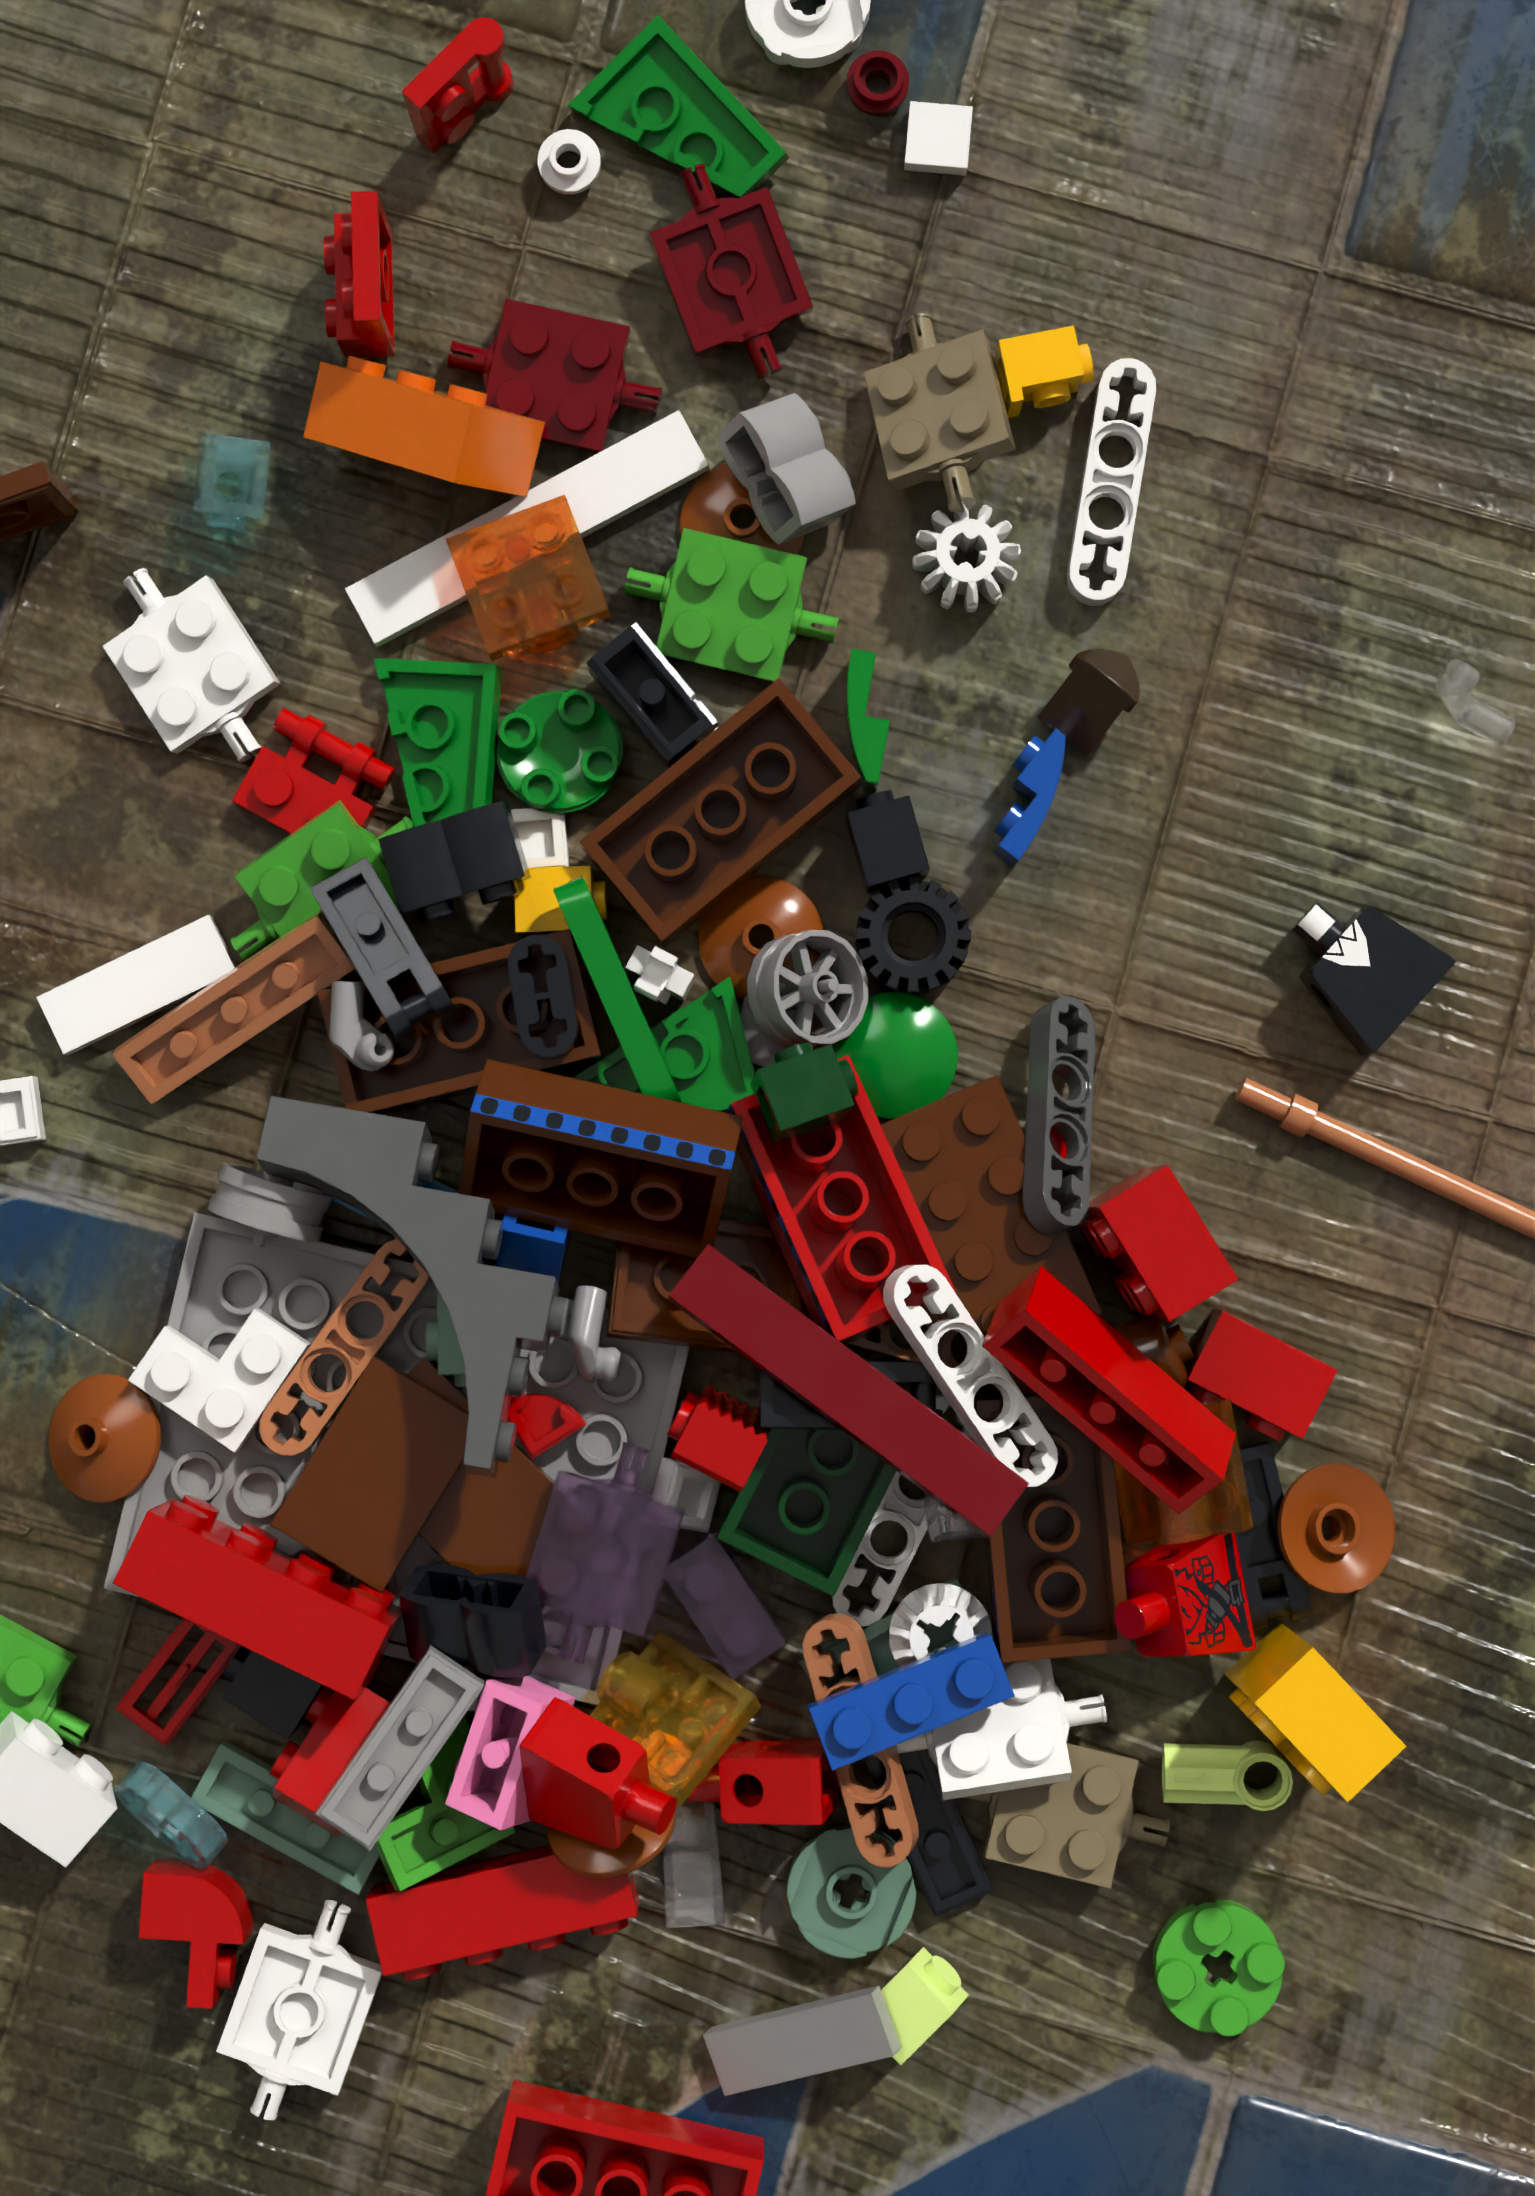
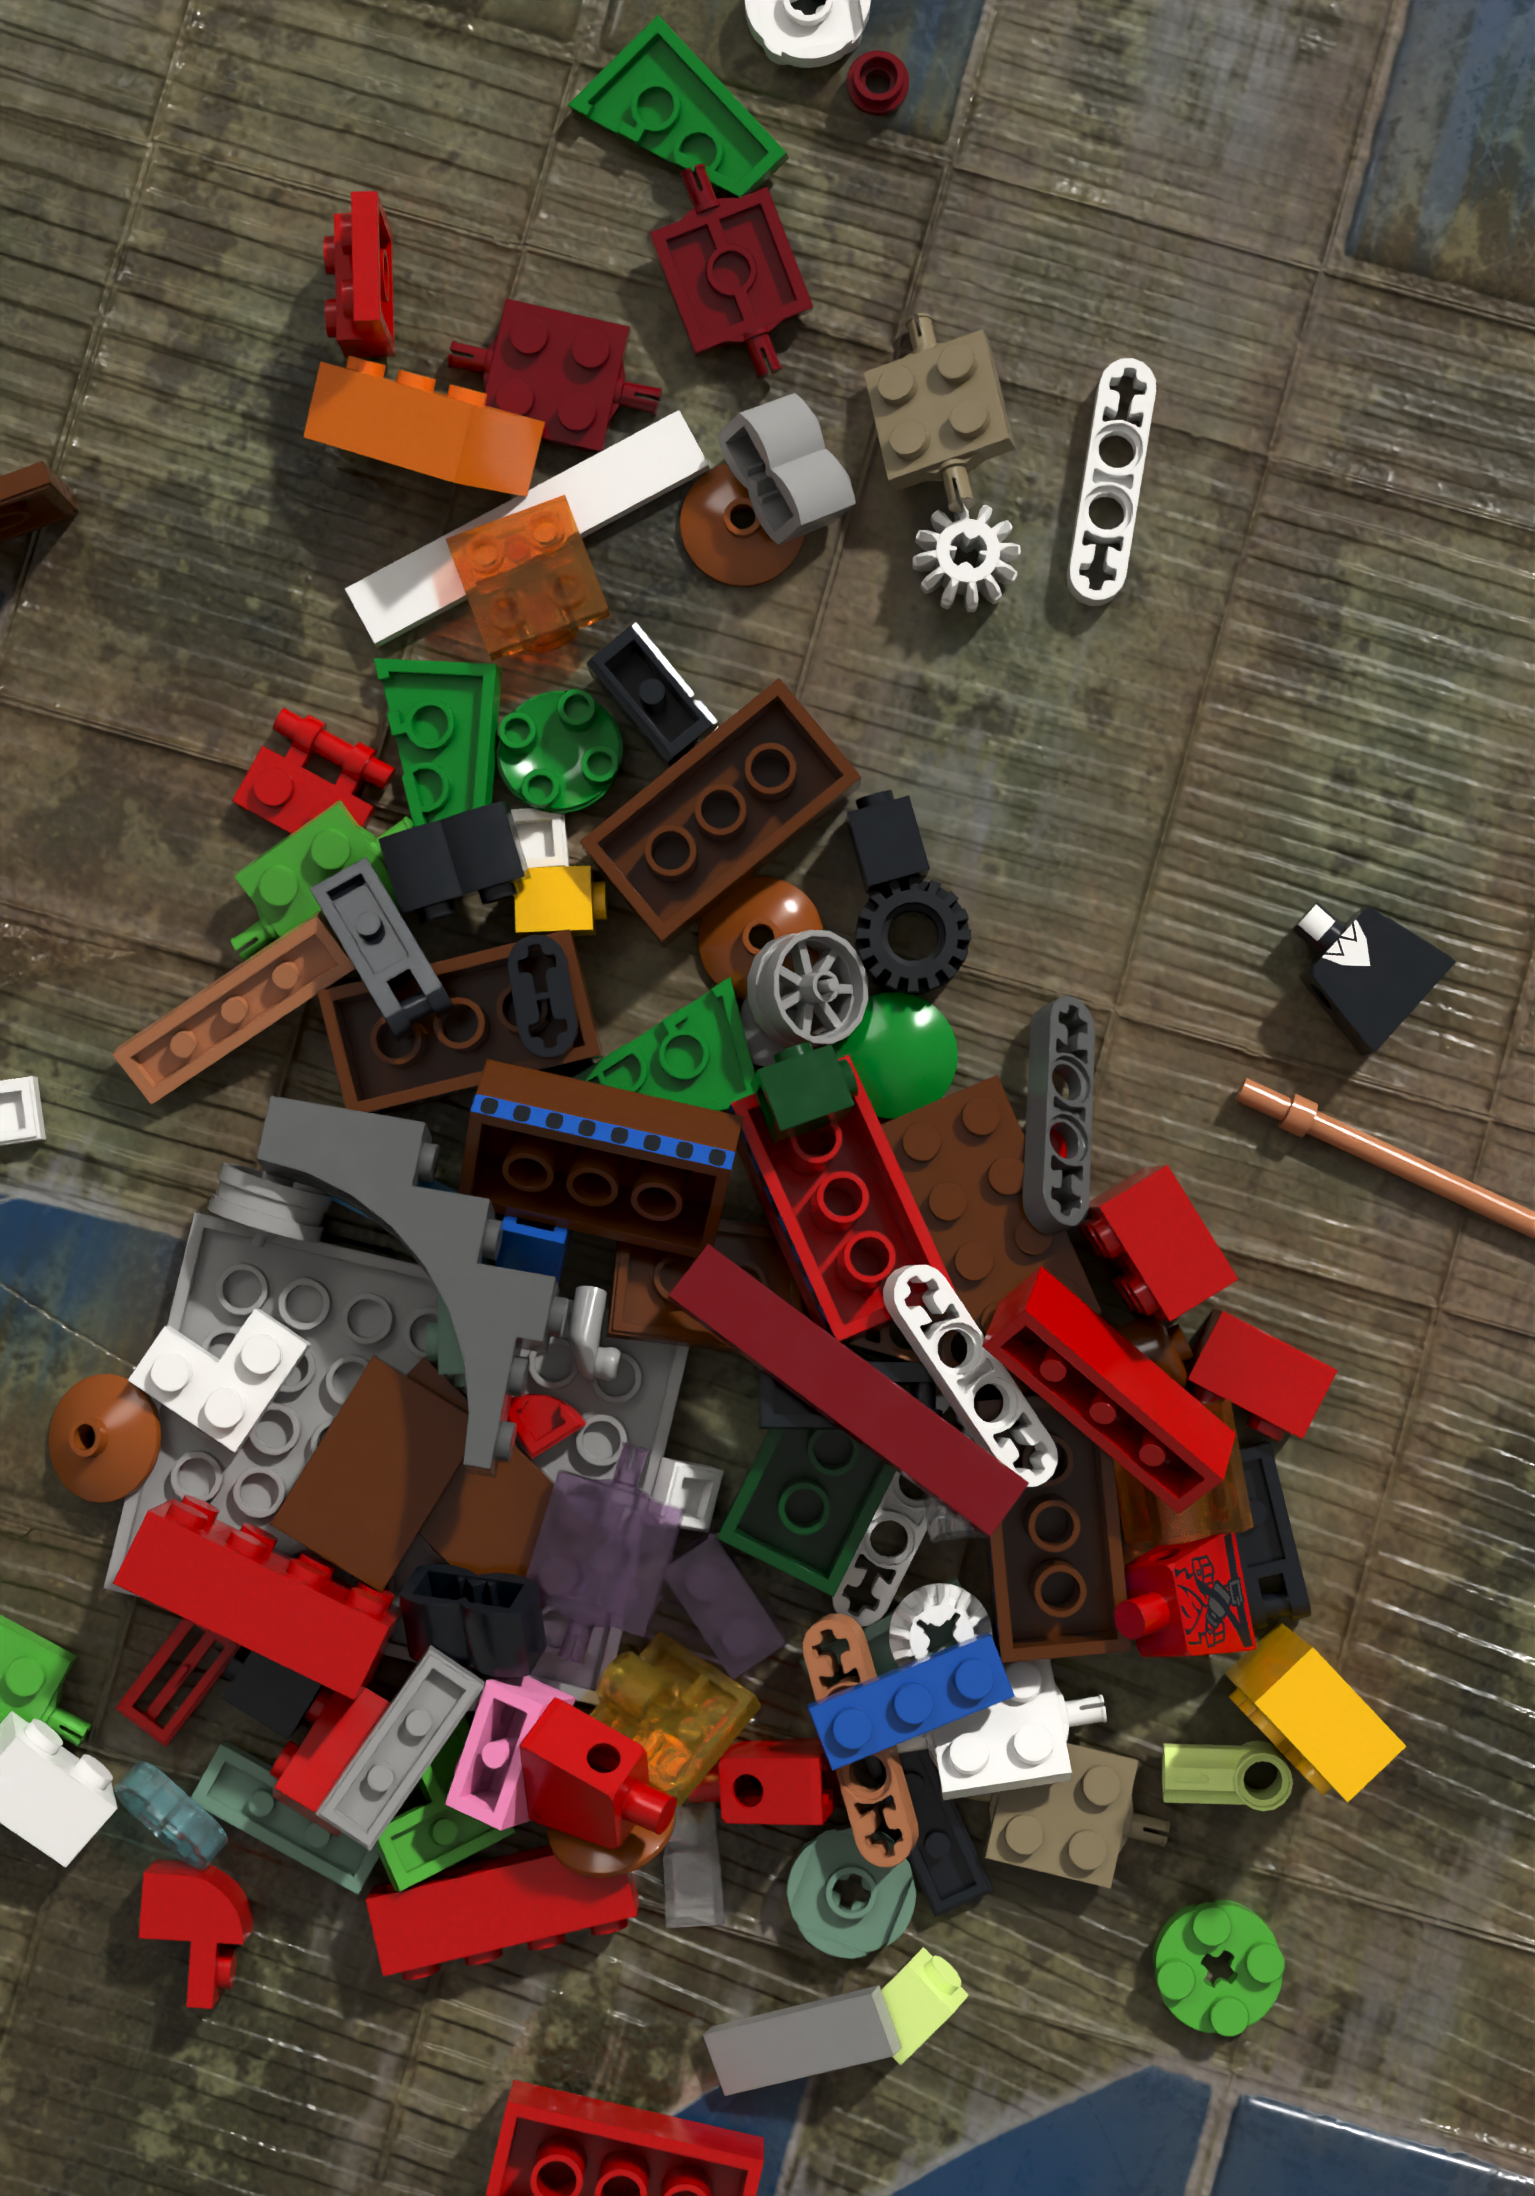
(136, 985): white tile -> none
(191, 665): white plate -> none
(248, 463): clear light blue brick -> none
(300, 2009): white plate -> none
(341, 1342): nougat beam -> none
(352, 1032): light grey arm -> none
(443, 93): red plate -> none
(569, 179): white plate -> none
(615, 990): green beam -> none
(659, 975): white plate -> none
(718, 1436): red brick -> none
(731, 605): bright green plate -> none
(865, 734): green slope -> none
(938, 138): white tile -> none
(1040, 773): blue slope -> none
(1042, 368): yellow brick -> none
(1092, 697): dark brown tile -> none
(1359, 1523): dark orange dish -> none
(1467, 709): clear arm -> none

